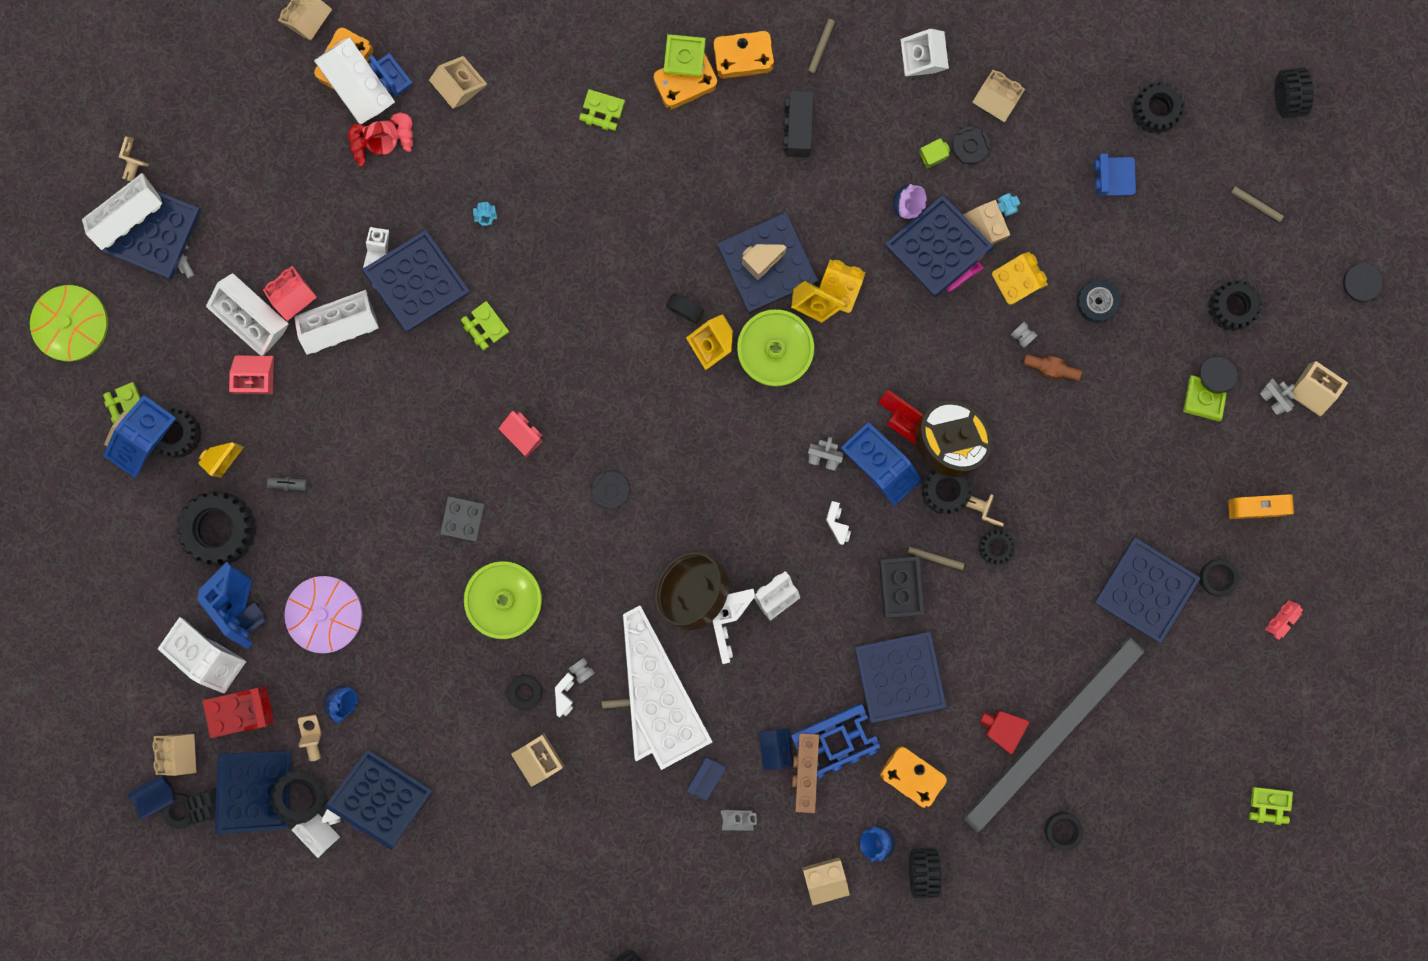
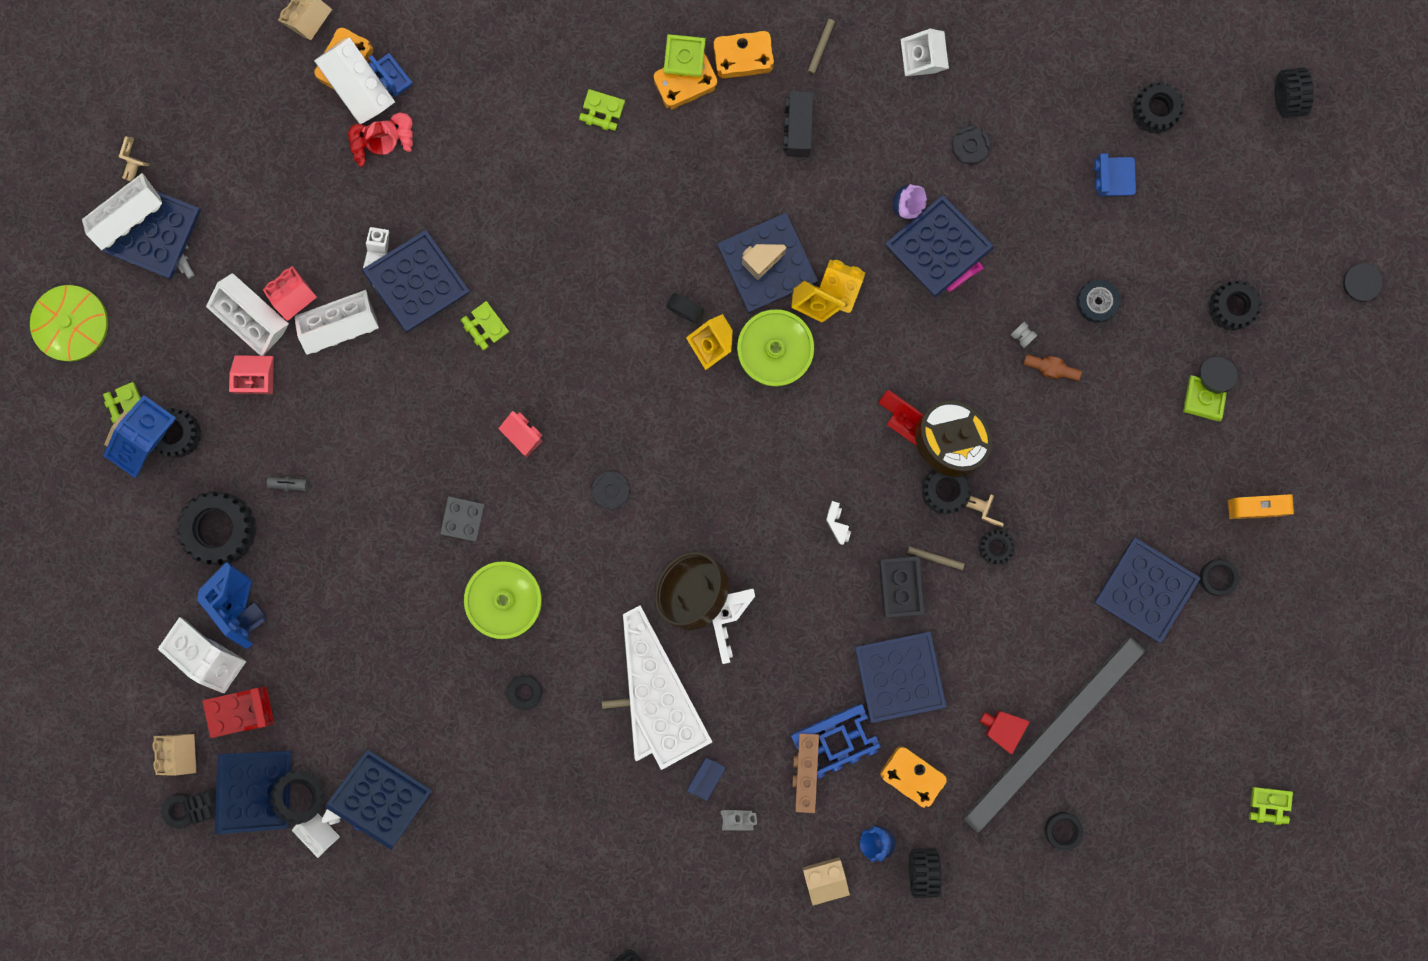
(152, 796): dark blue panel -> none
(219, 458): yellow slope -> none
(310, 738): tan bracket -> none
(323, 614): lavender dish -> none
(339, 703): blue hair -> none
(457, 81): tan slope -> none
(484, 213): medium azure gear -> none
(537, 760): tan slope -> none
(563, 702): white slope -> none
(581, 670): light grey wheel -> none
(776, 749): dark blue panel -> none
(777, 596): white brick -> none
(817, 451): light grey hips -> none
(882, 463): blue bracket -> none
(934, 153): lime brick -> none
(989, 222): tan slope -> none
(998, 95): tan slope -> none
(1008, 204): medium azure gear -> none
(1019, 277): yellow bracket -> none
(1257, 204): dark tan bar -> none
(1273, 389): light grey hips -> none
(1278, 625): coral hinge -> none
(1318, 388): tan slope -> none

